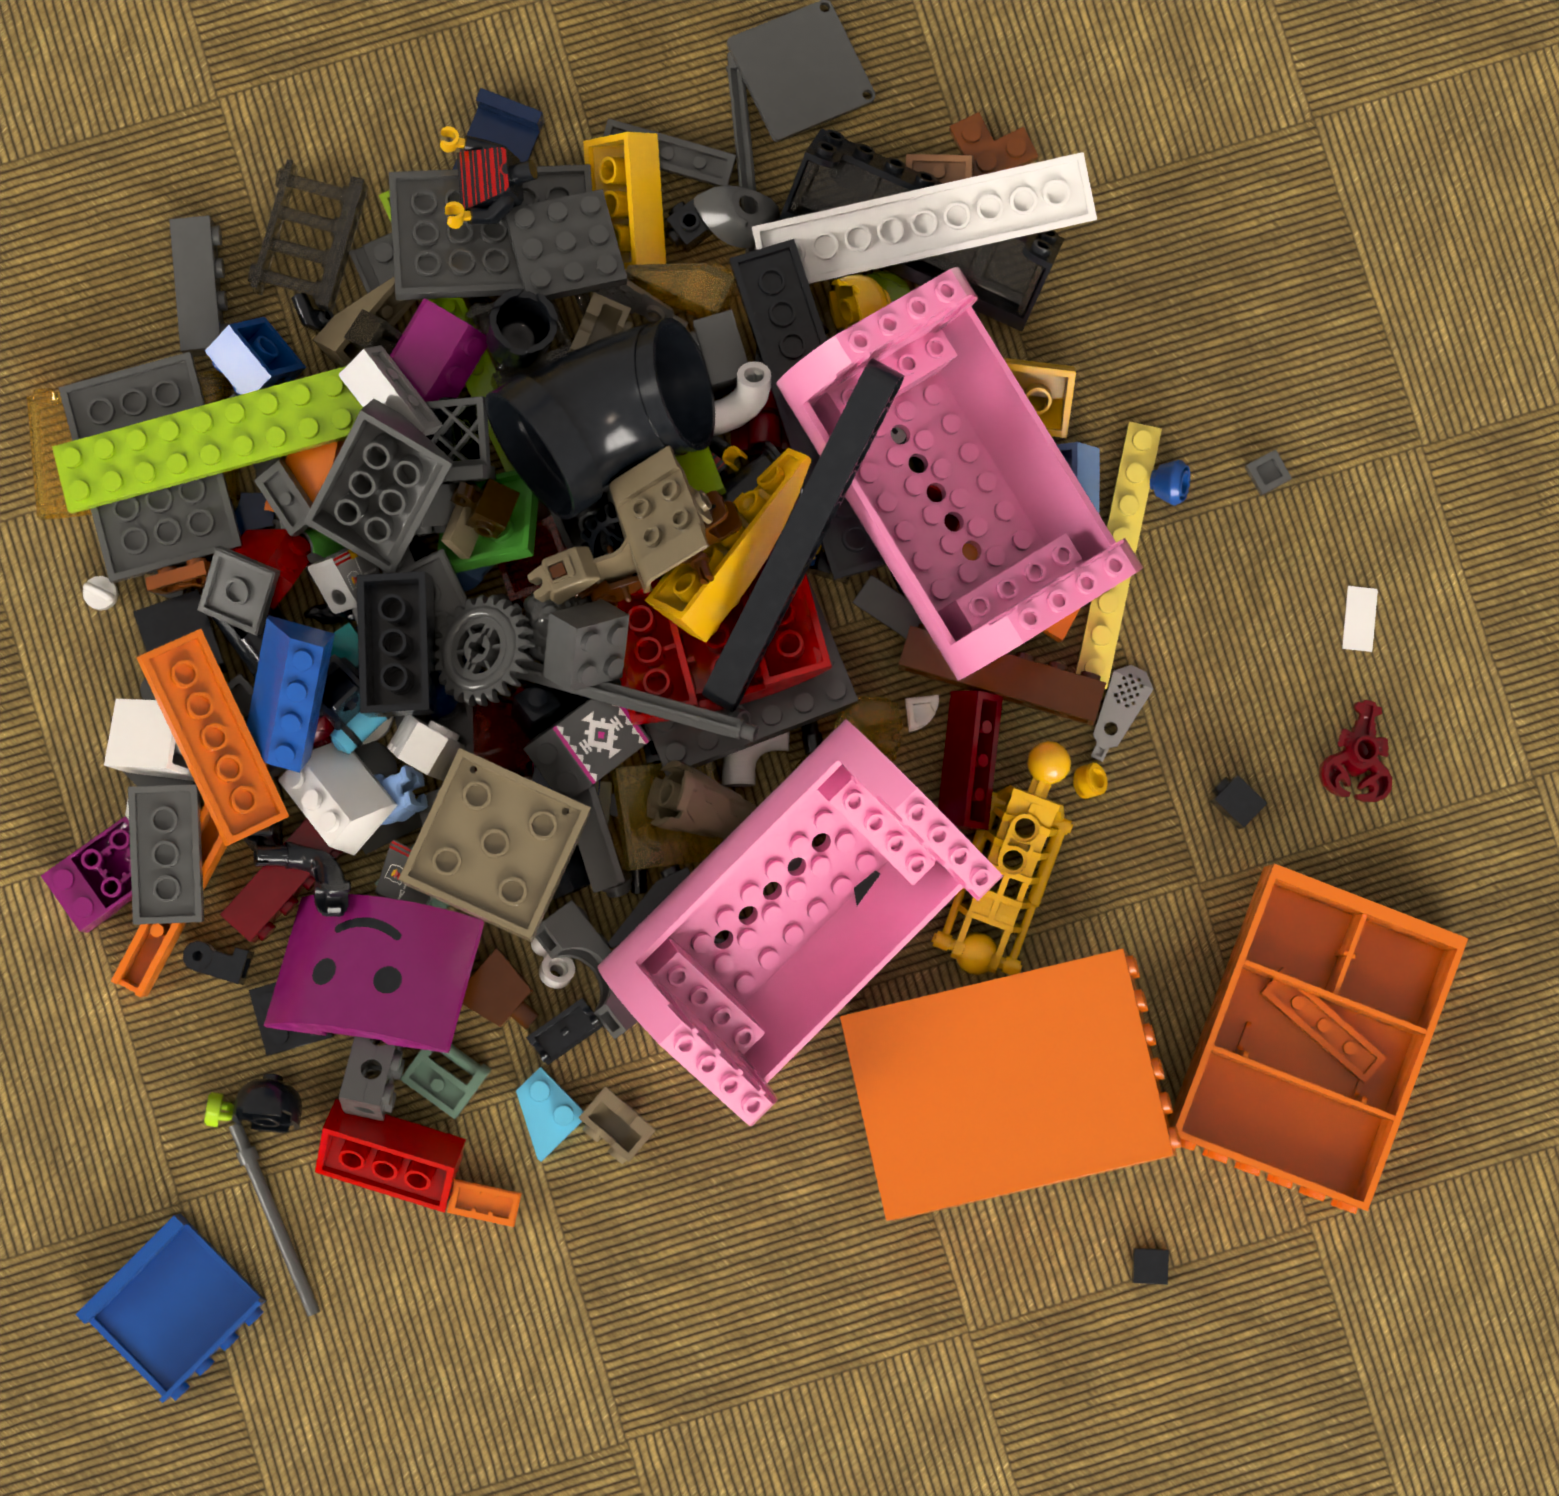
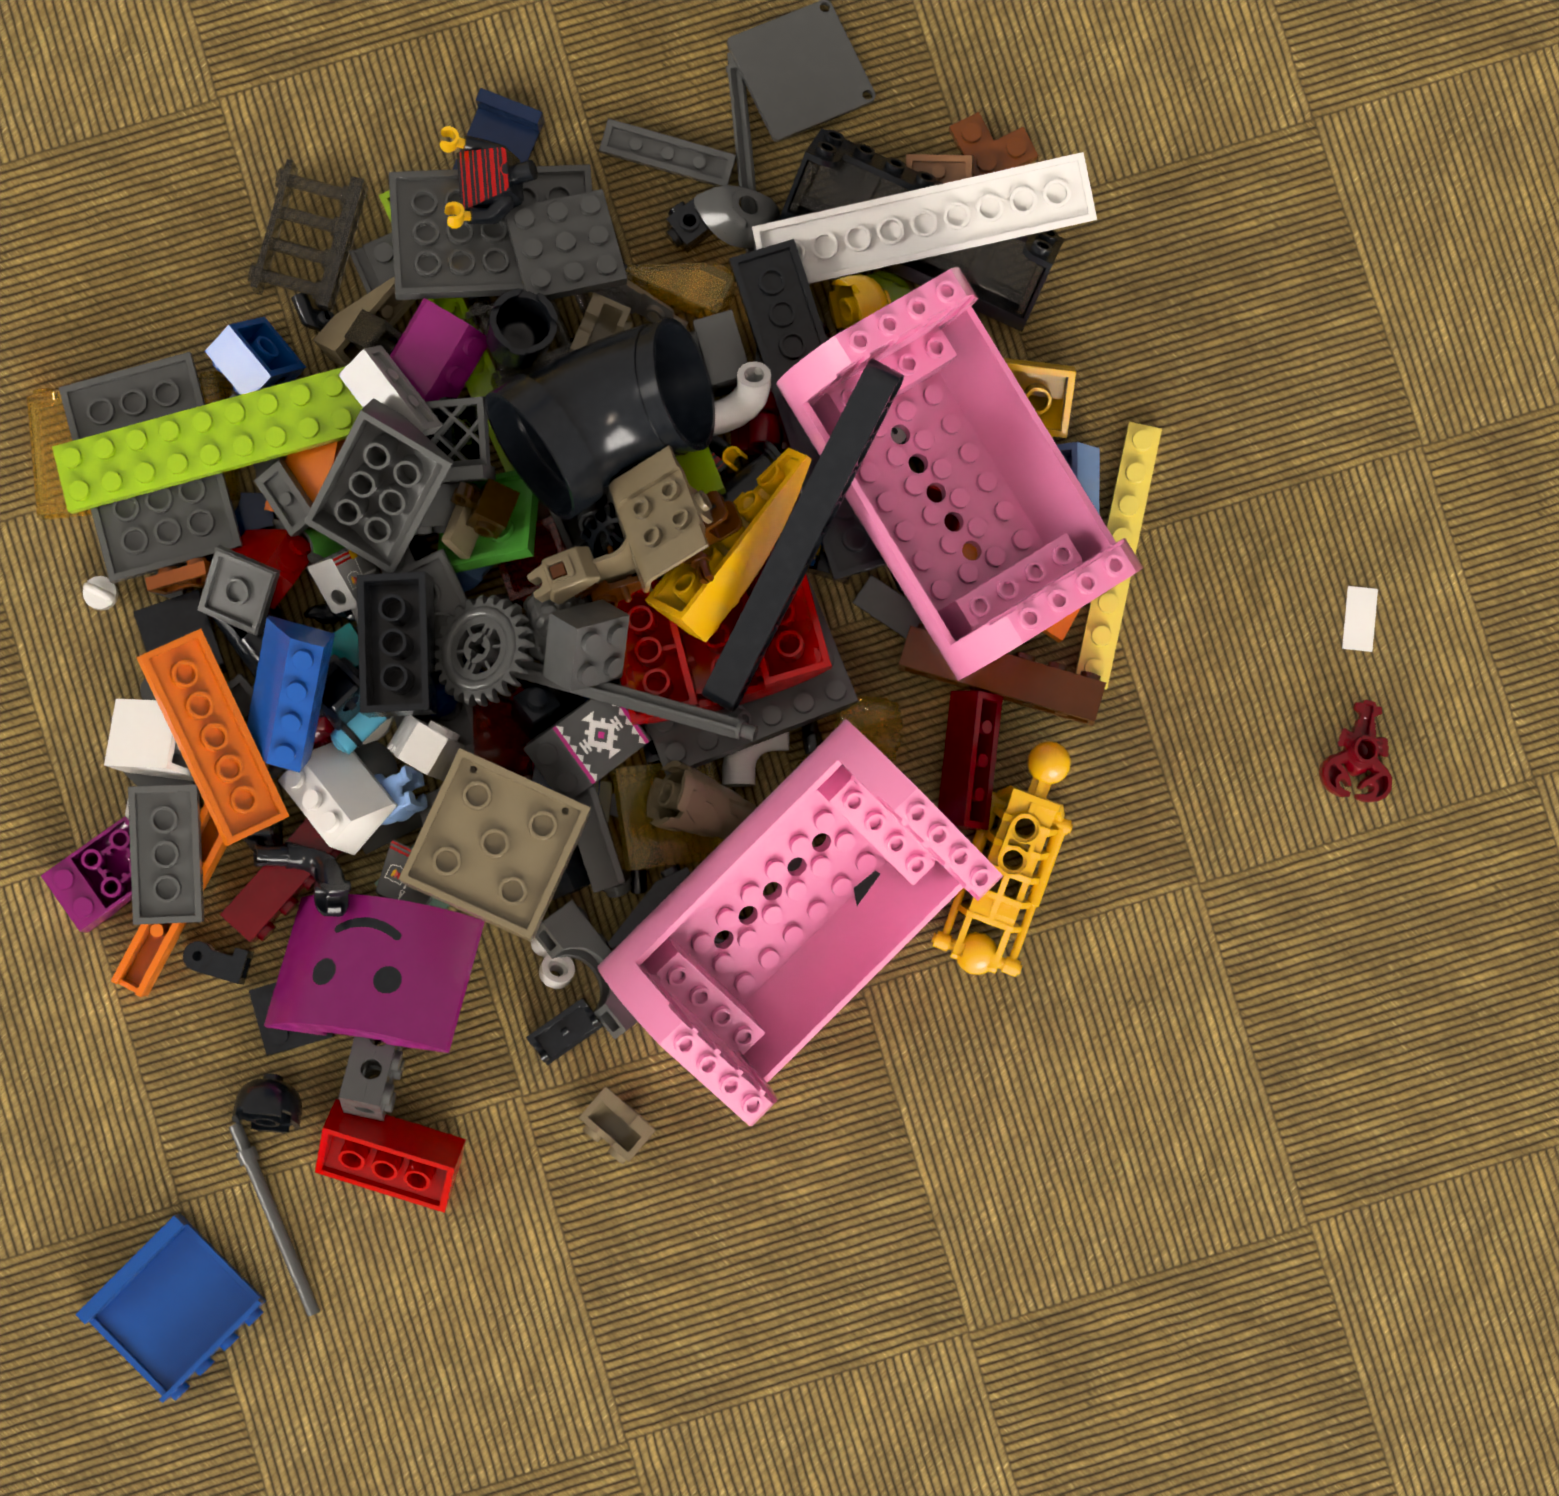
(198, 282): dark grey brick -> none
(214, 1107): lime tile -> none
(440, 1085): sand green plate -> none
(484, 1202): orange plate -> none
(500, 992): reddish brown torso -> none
(547, 1112): medium azure wing -> none
(629, 174): yellow slope -> none
(920, 711): white tile -> none
(1009, 1085): orange container -> none
(1090, 780): yellow tile -> none
(1118, 713): light grey piece -> none
(1150, 1266): black tile -> none
(1171, 482): blue cone -> none
(1237, 801): black brick -> none
(1268, 472): dark grey plate -> none
(1271, 1091): orange container -> none
(1325, 1028): orange plate -> none

